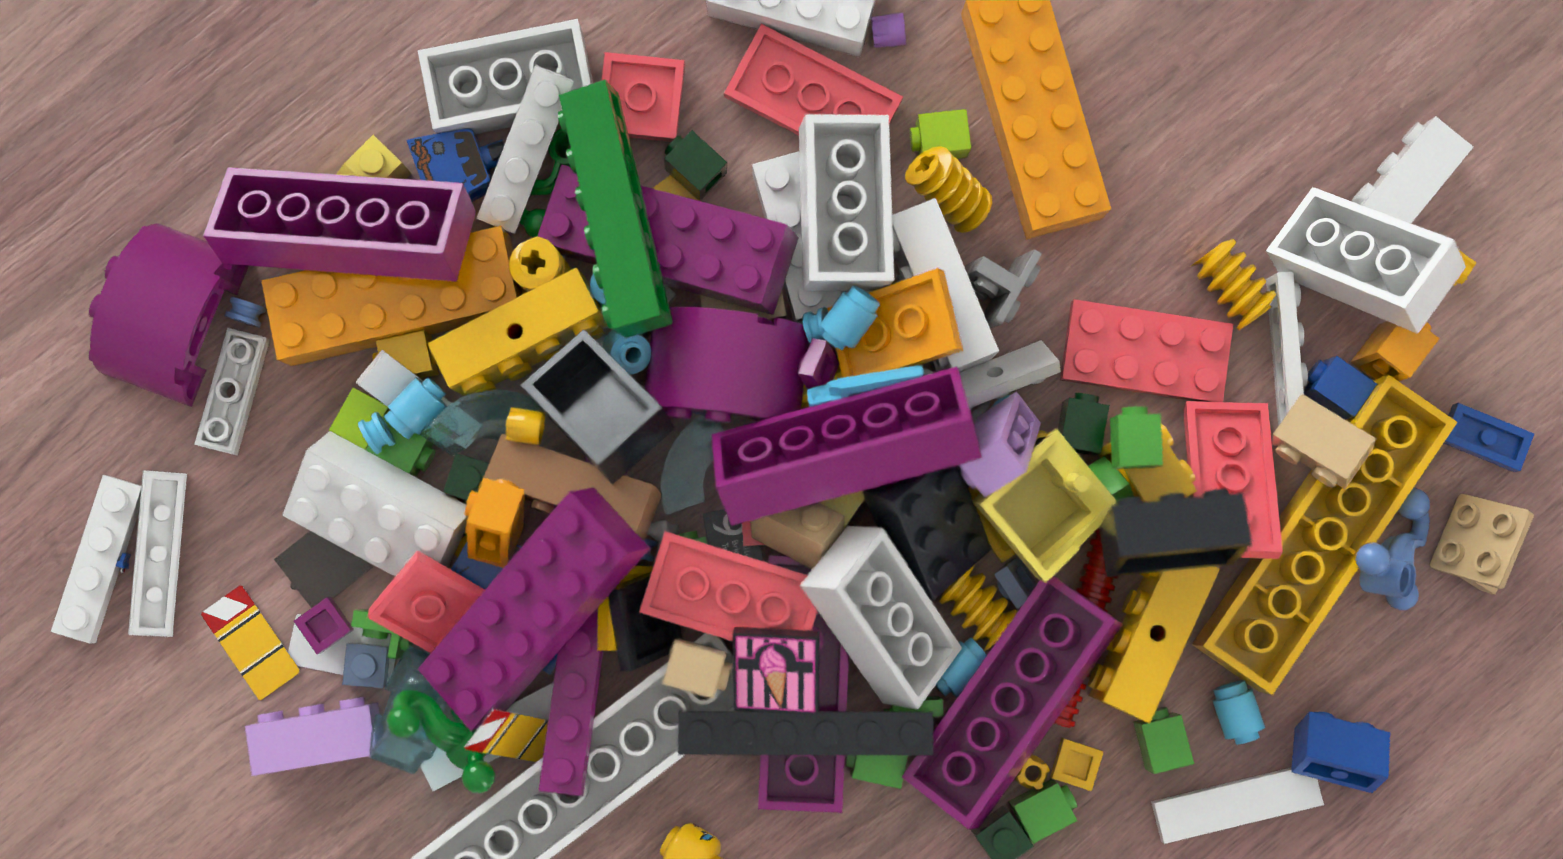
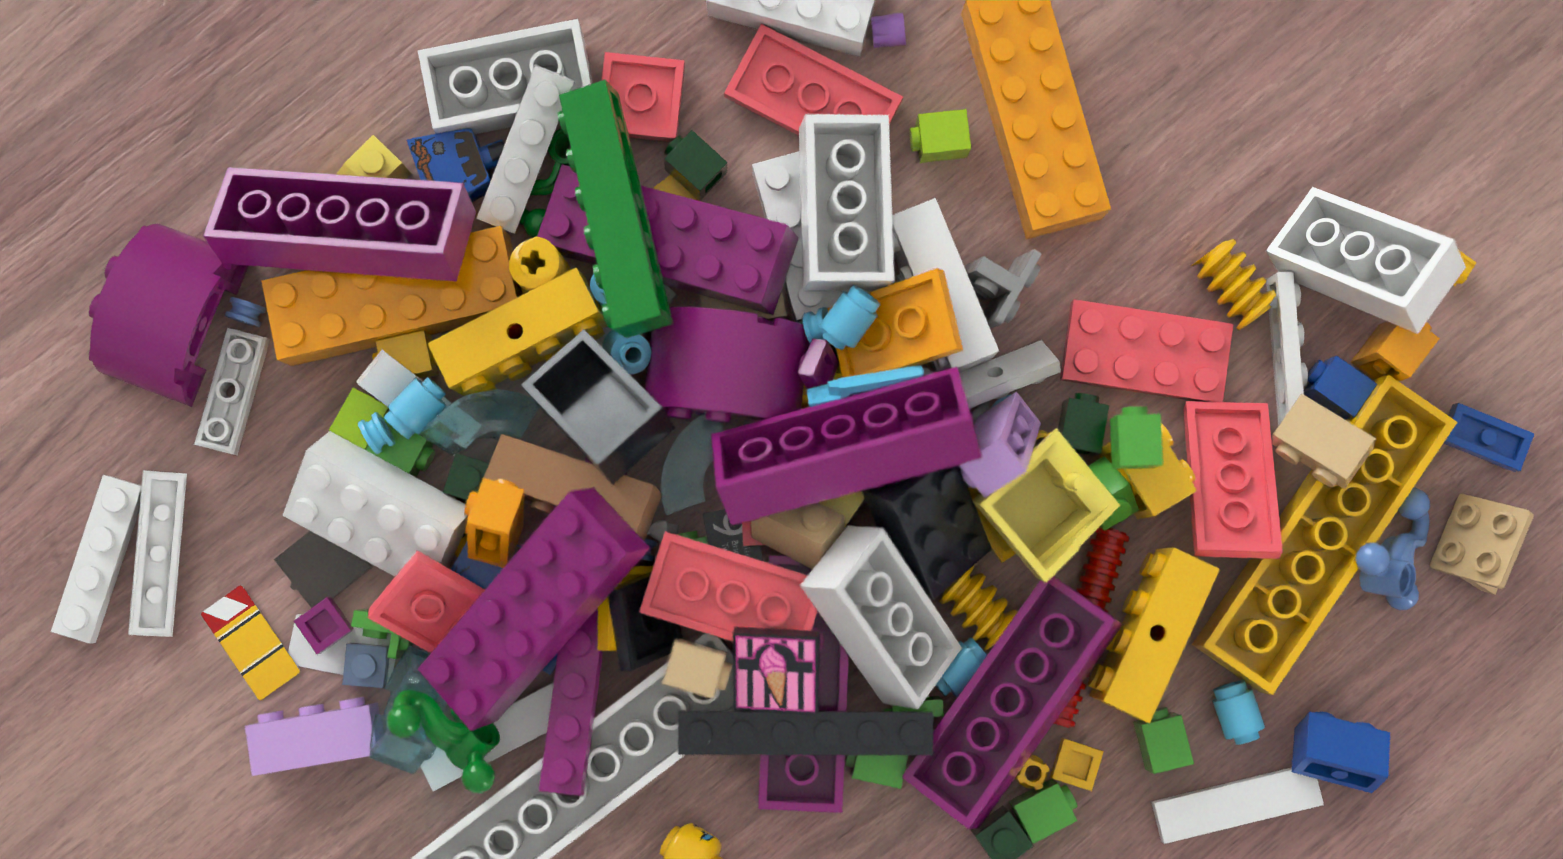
(124, 562): blue piece -> none
(510, 736): yellow sticker -> none
(525, 426): yellow hose -> none
(958, 193): yellow piece -> none
(1015, 581): sand blue plate -> none
(1174, 533): black piece -> none
(1416, 172): white brick -> none

